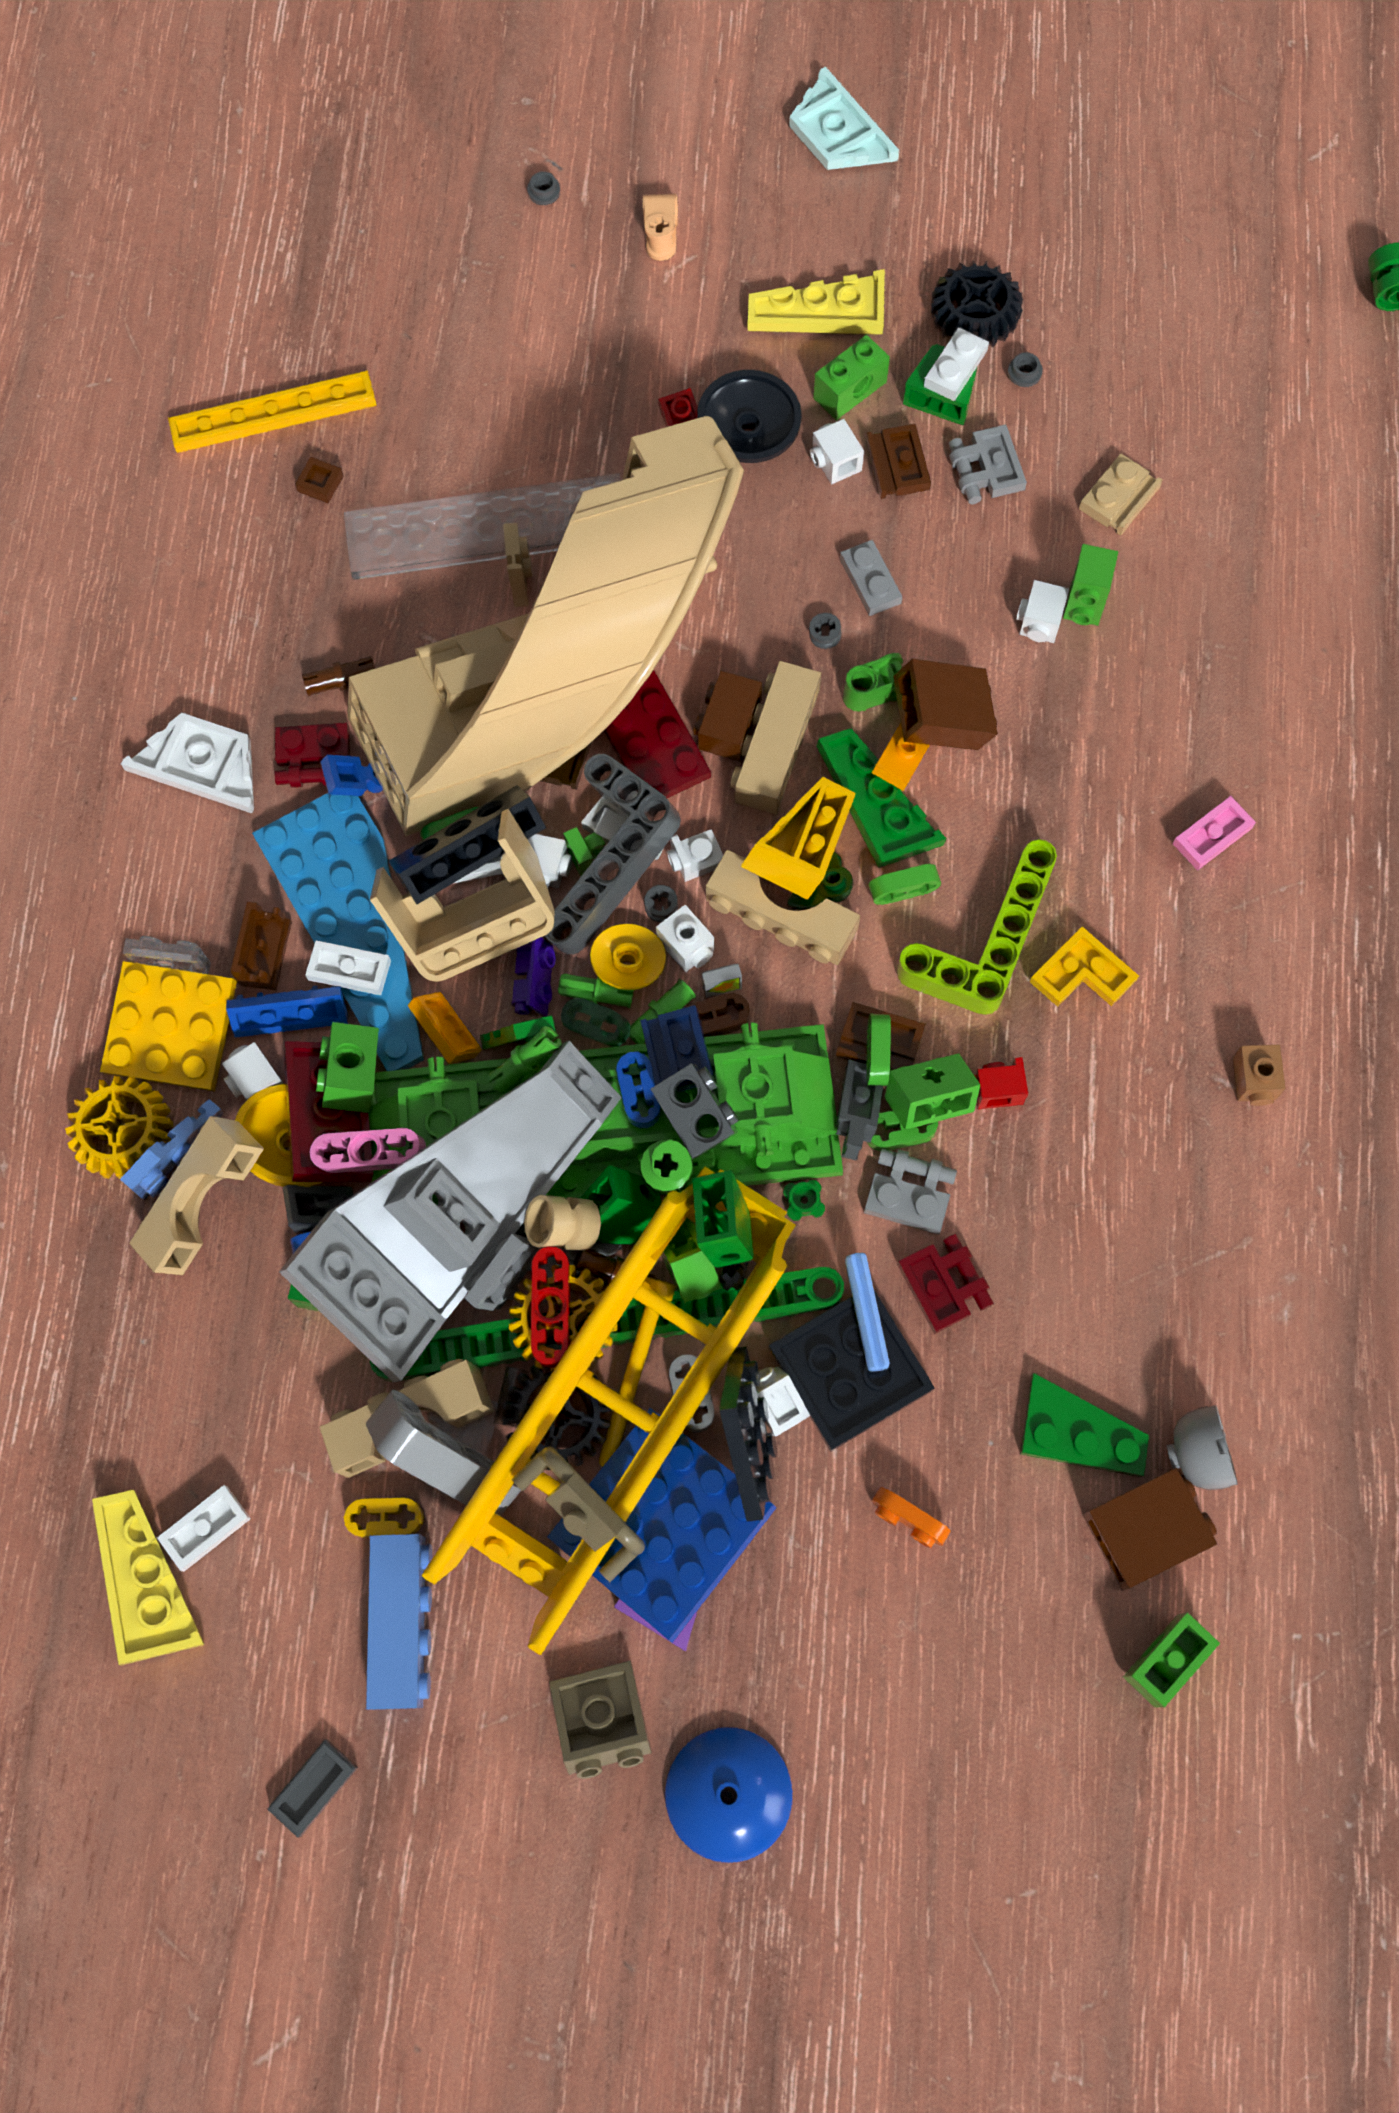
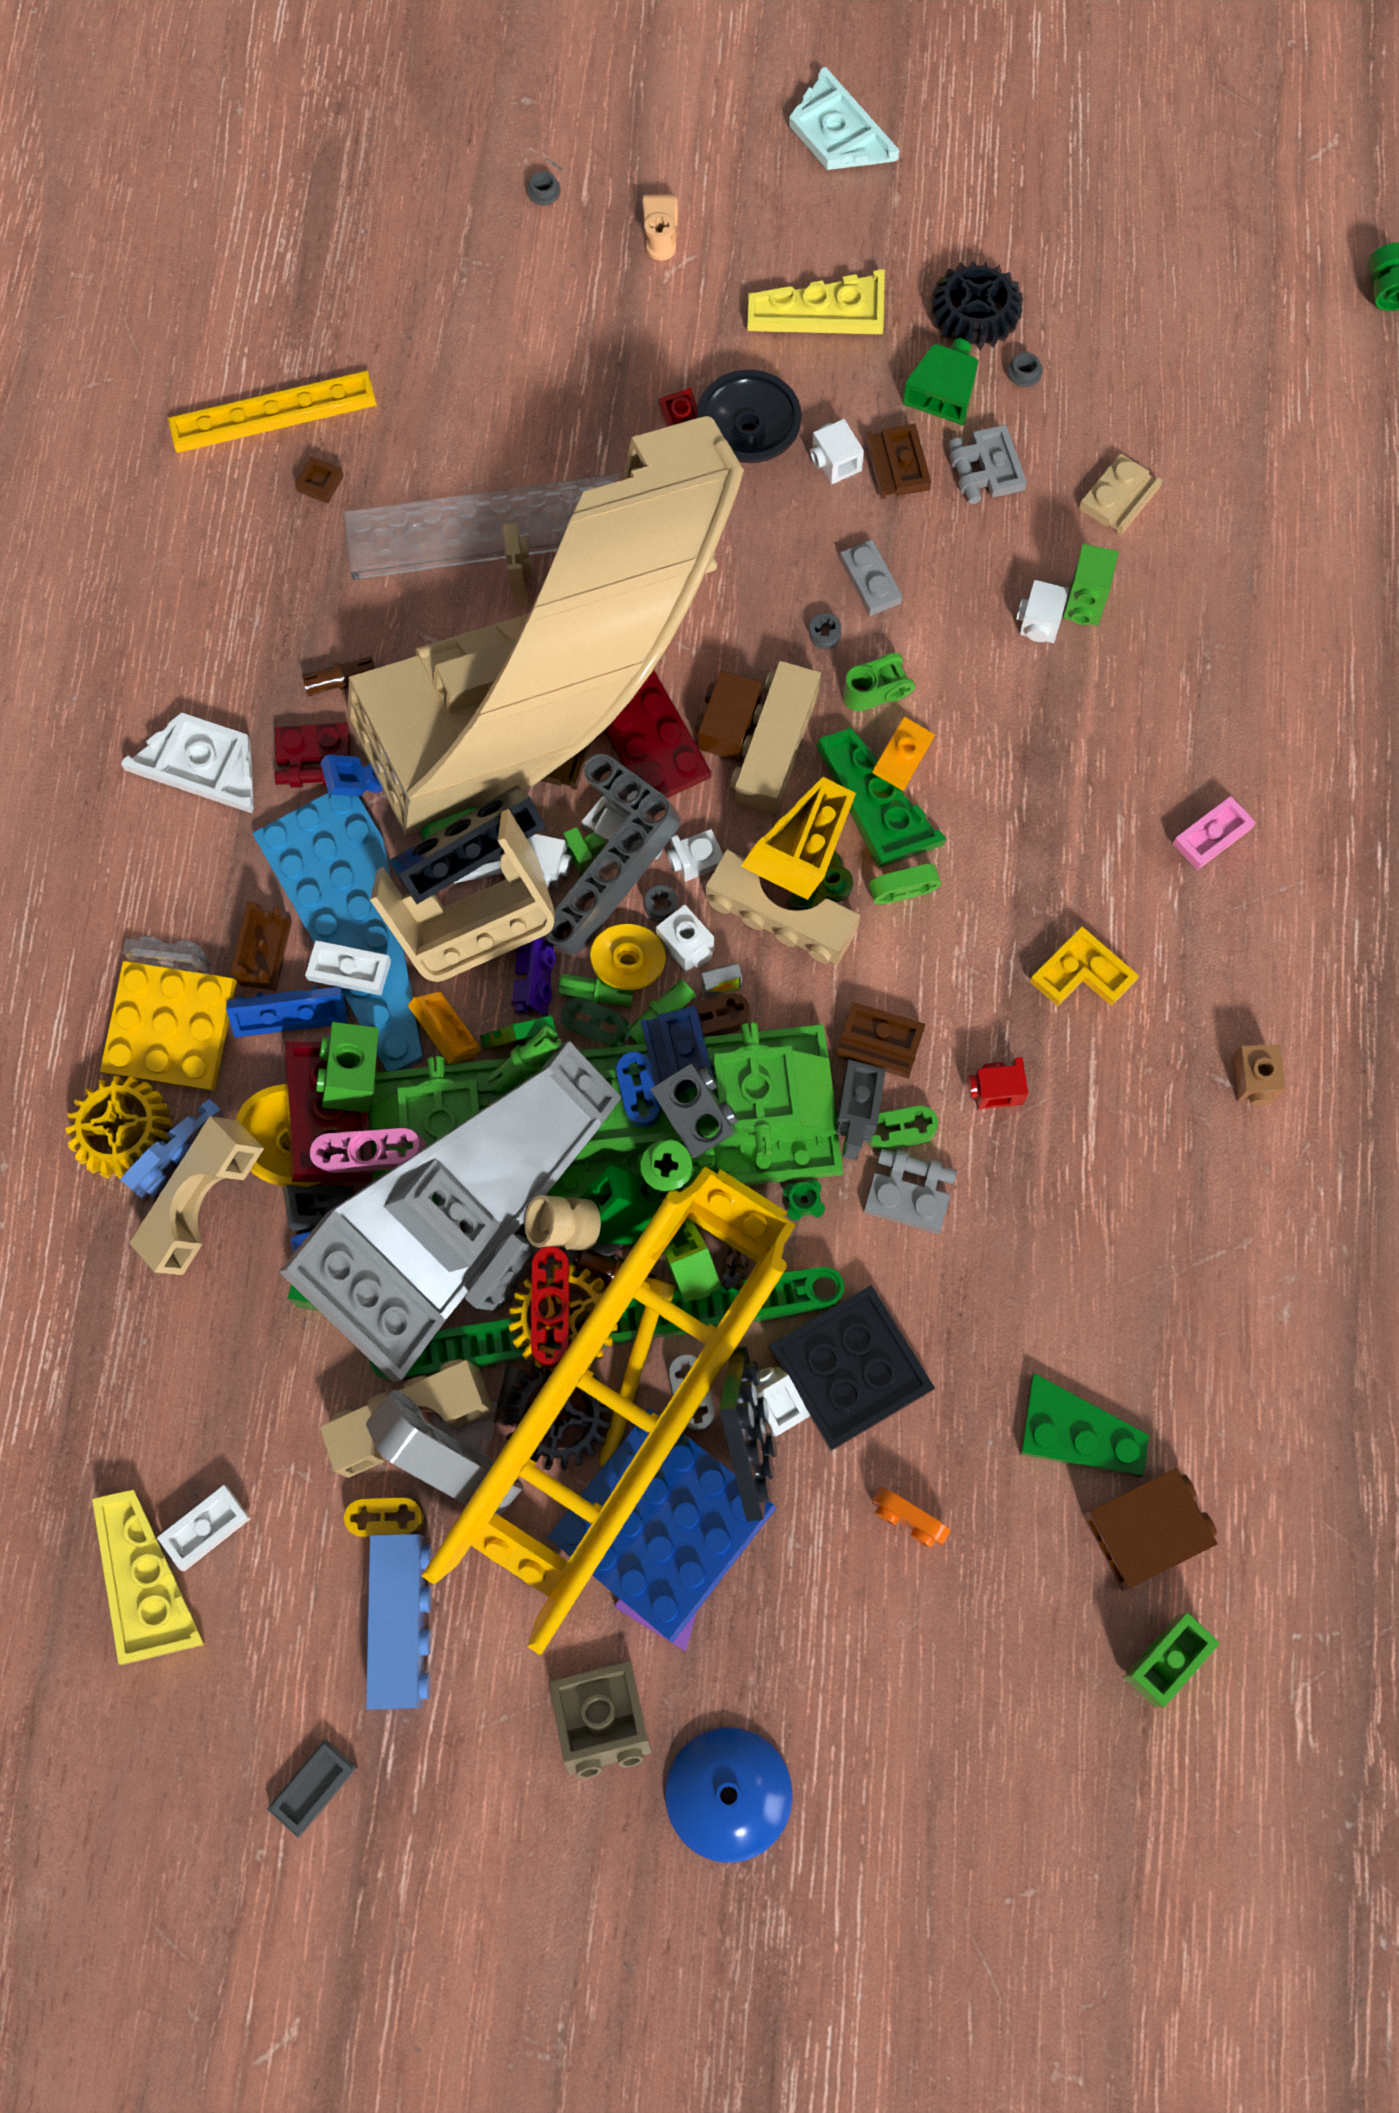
(249, 1071): white brick -> none
(583, 1510): dark tan piece -> none
(722, 1235): green torso -> none
(851, 377): bright green brick -> none
(867, 1312): light blue axle -> none
(878, 1049): bright green beam -> none
(932, 1091): bright green brick -> none
(935, 1289): dark red plate -> none
(945, 704): reddish brown brick -> none
(956, 364): white plate -> none
(1000, 942): lime beam -> none
(1202, 1450): light grey cylinder -> none

